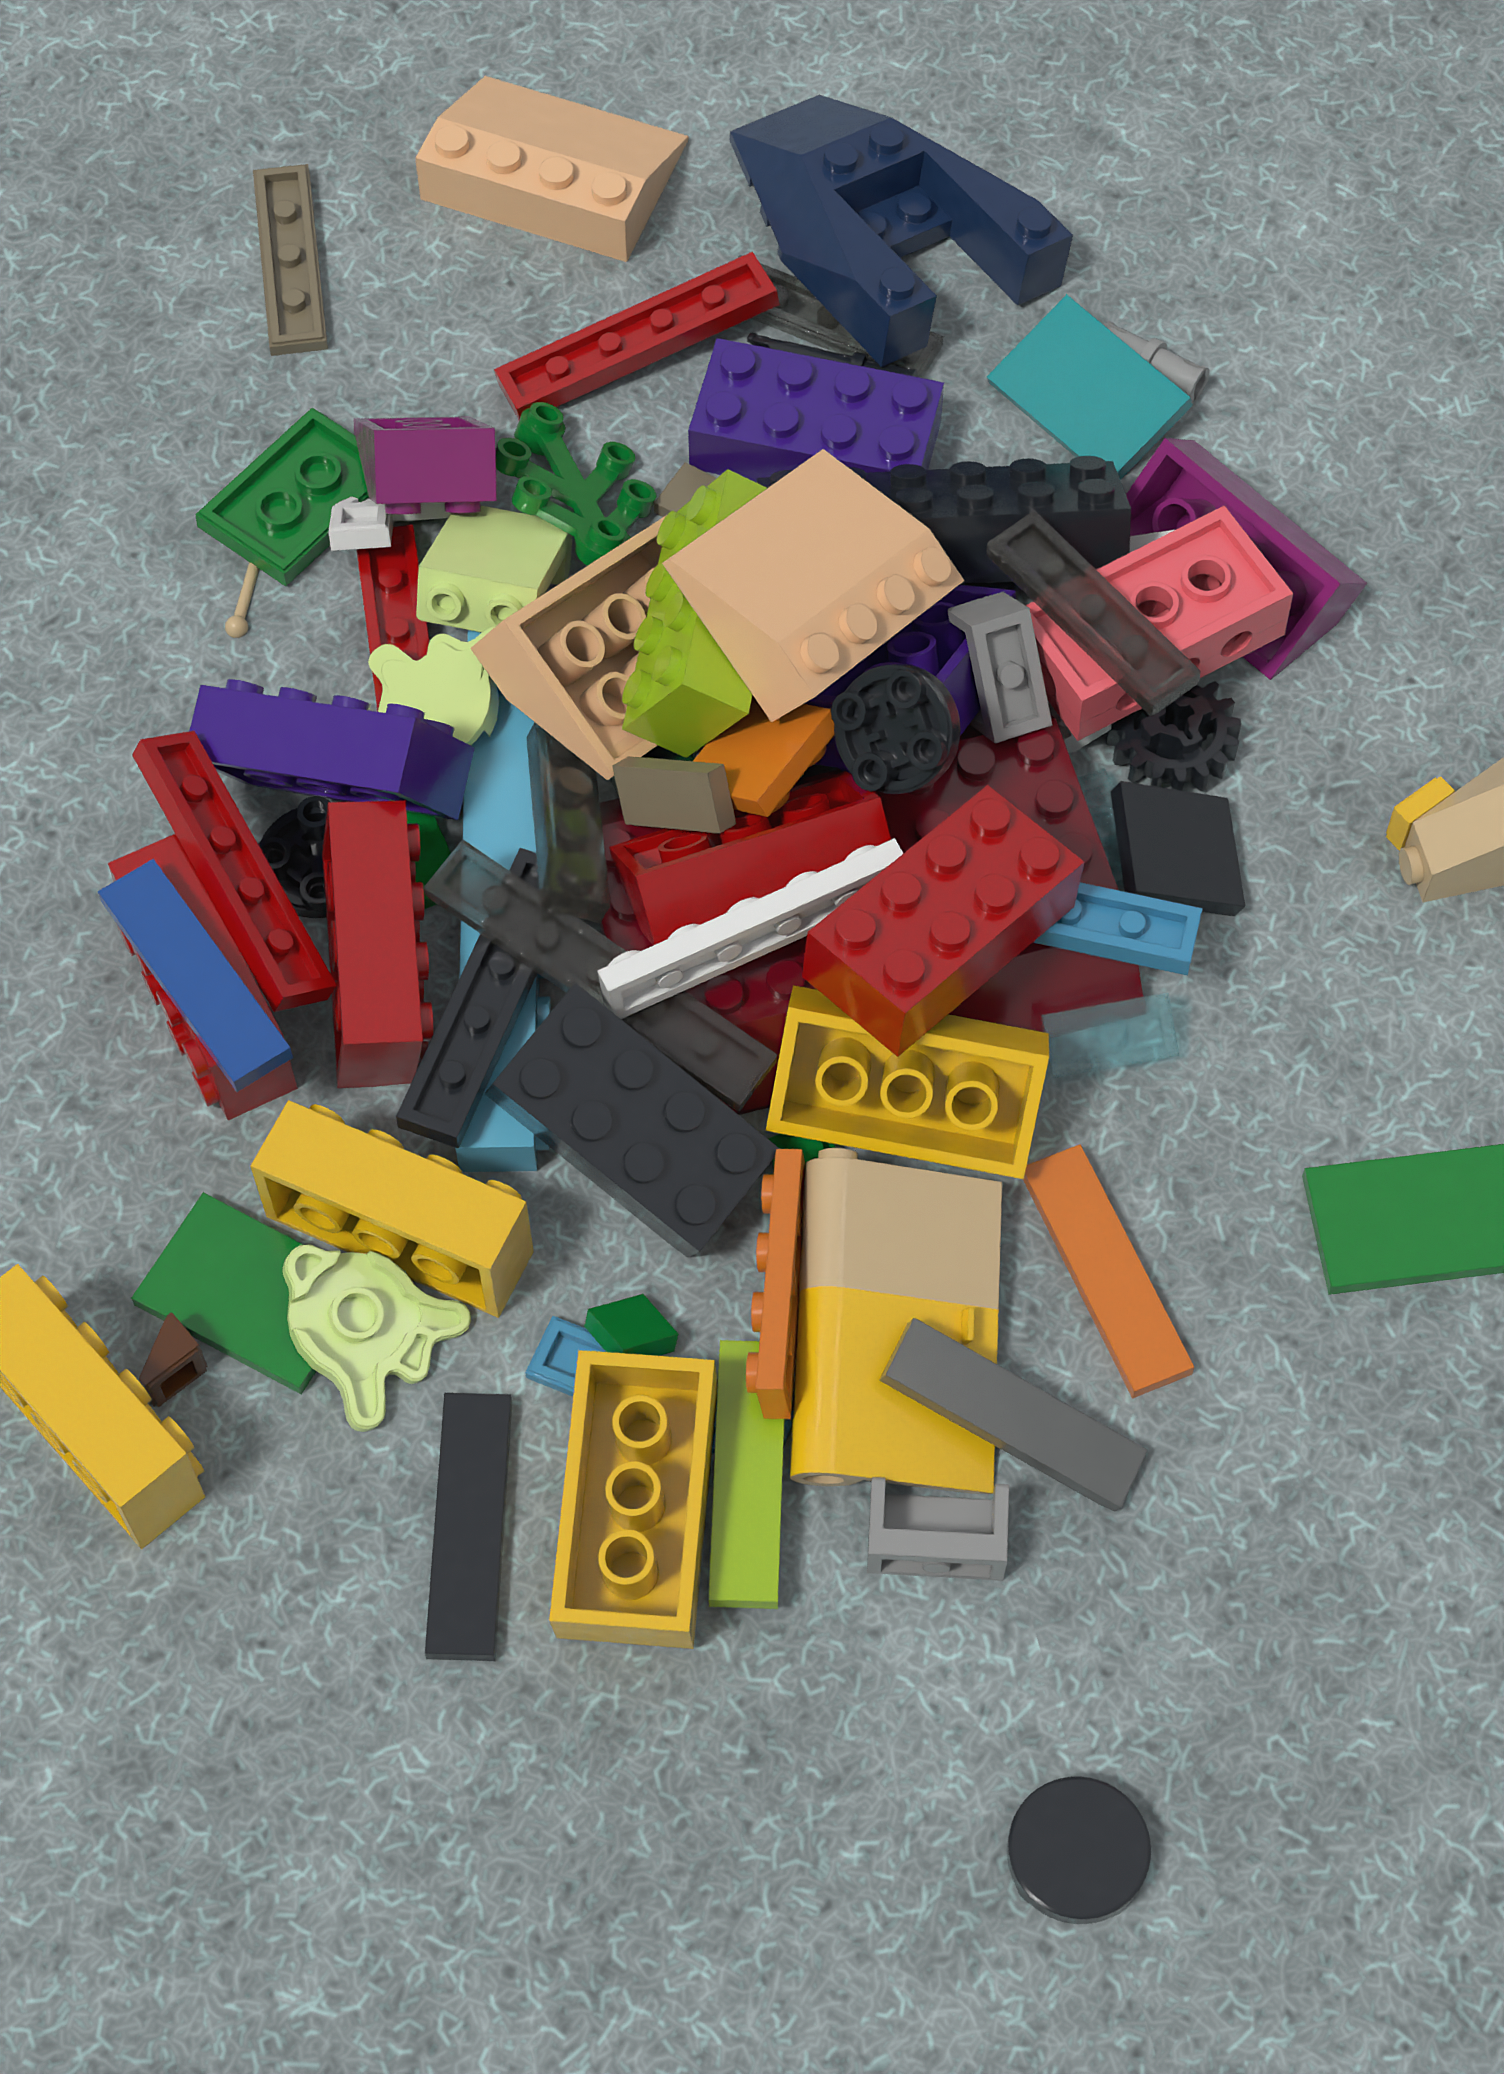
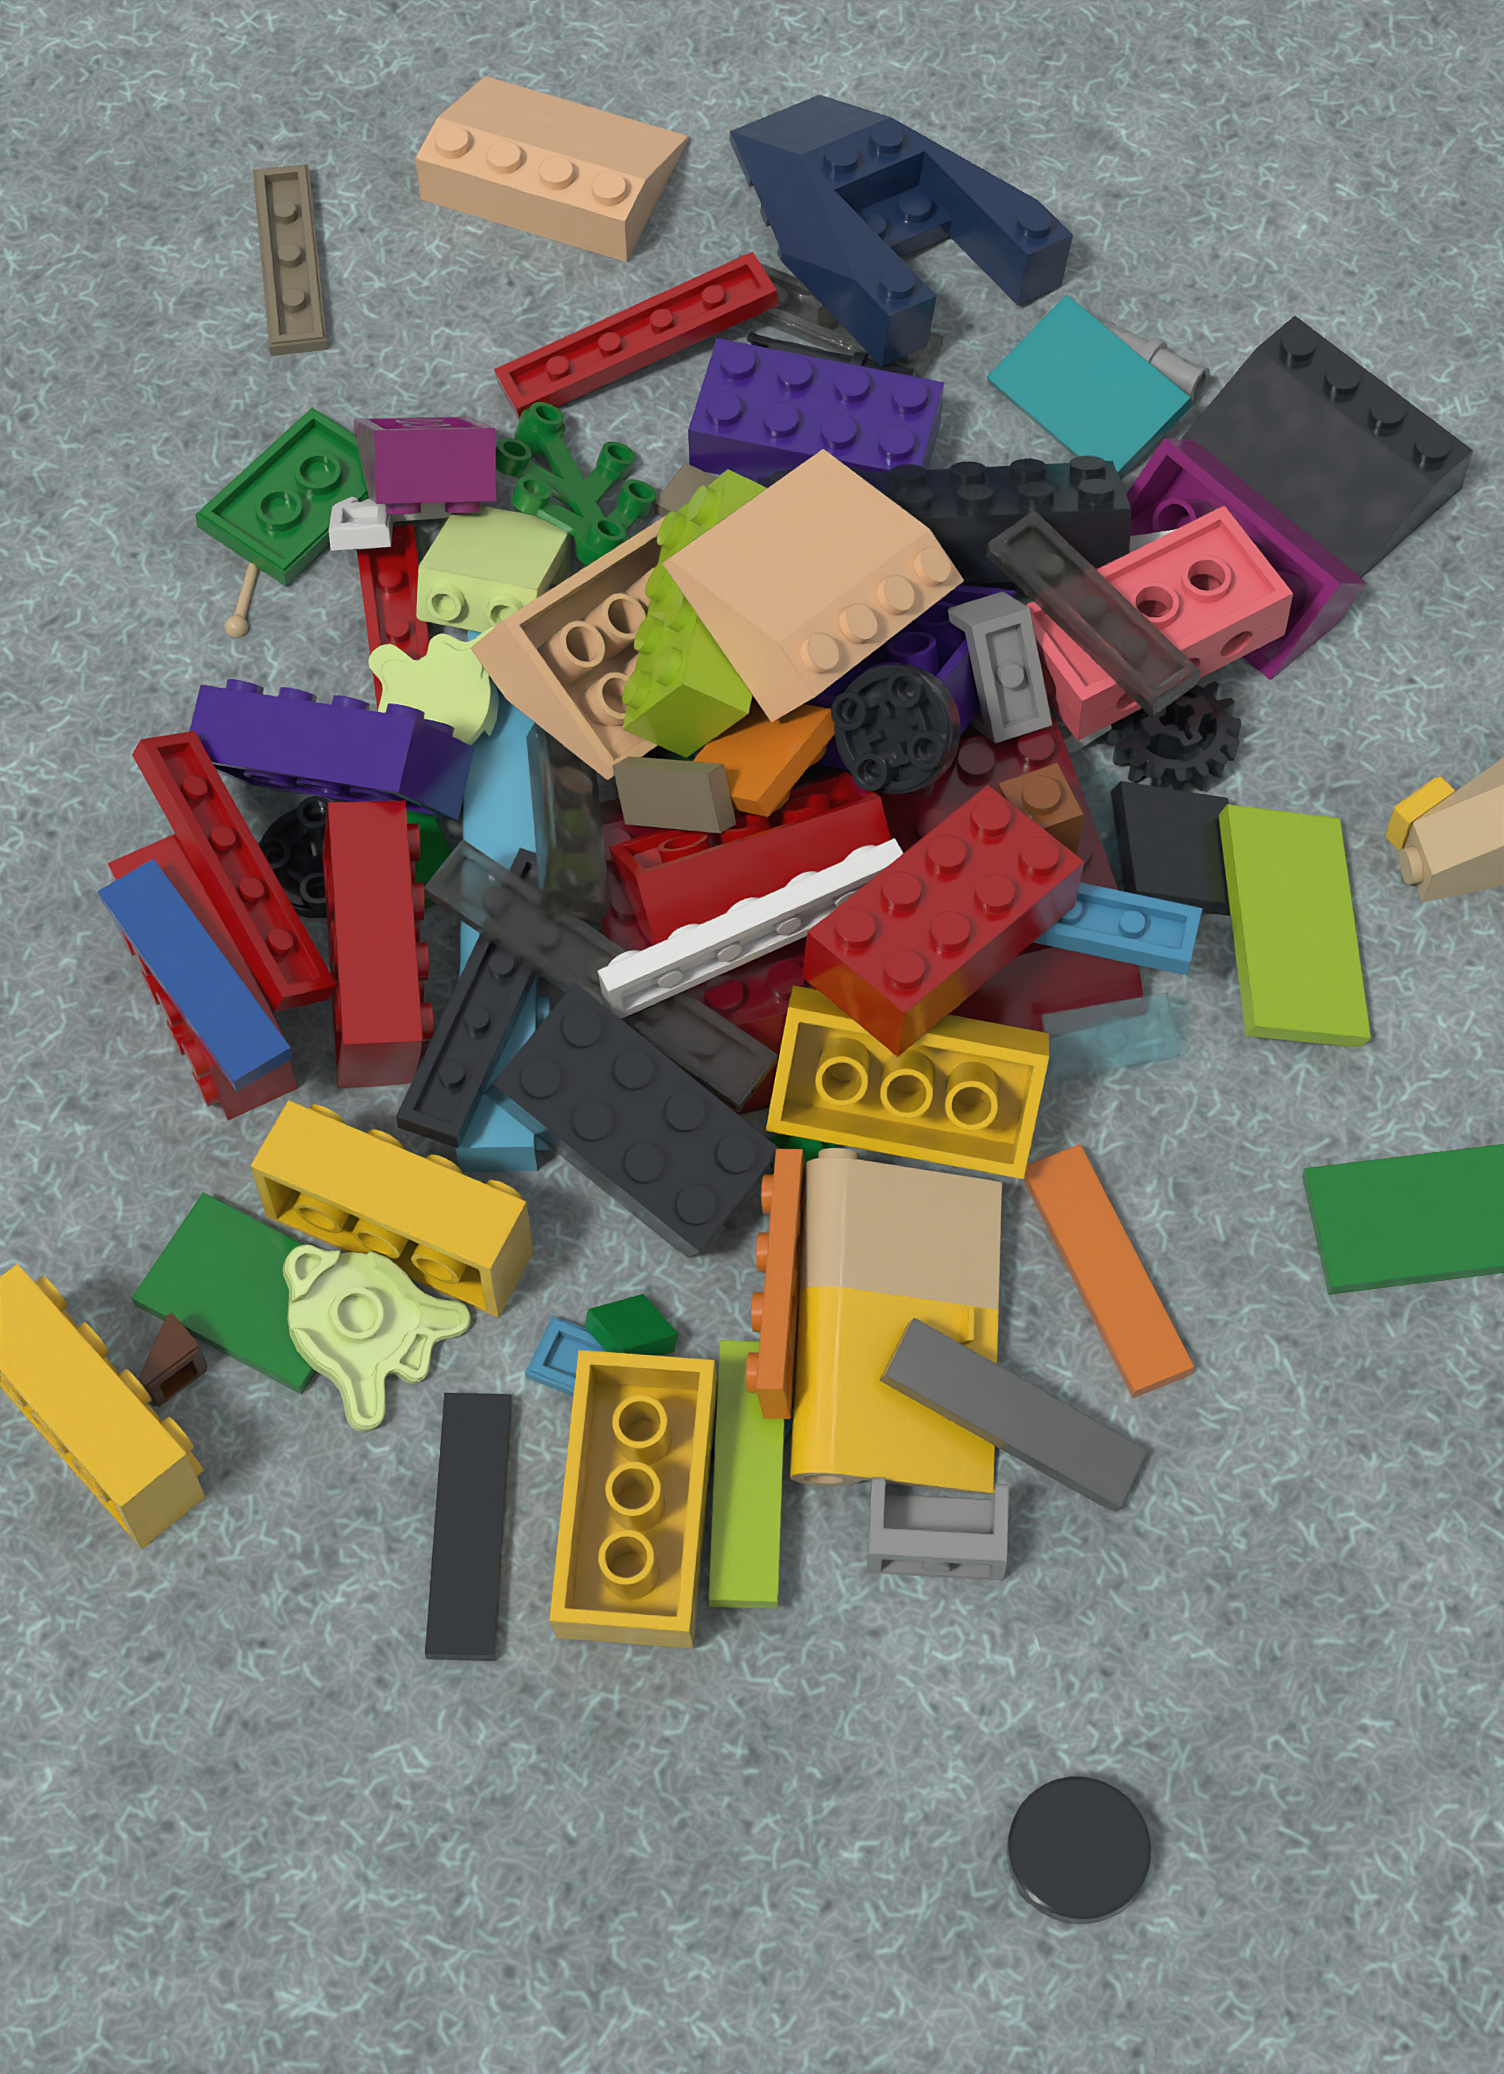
(1048, 802): none -> dark orange brick
(1293, 927): none -> lime tile
(1331, 446): none -> black slope

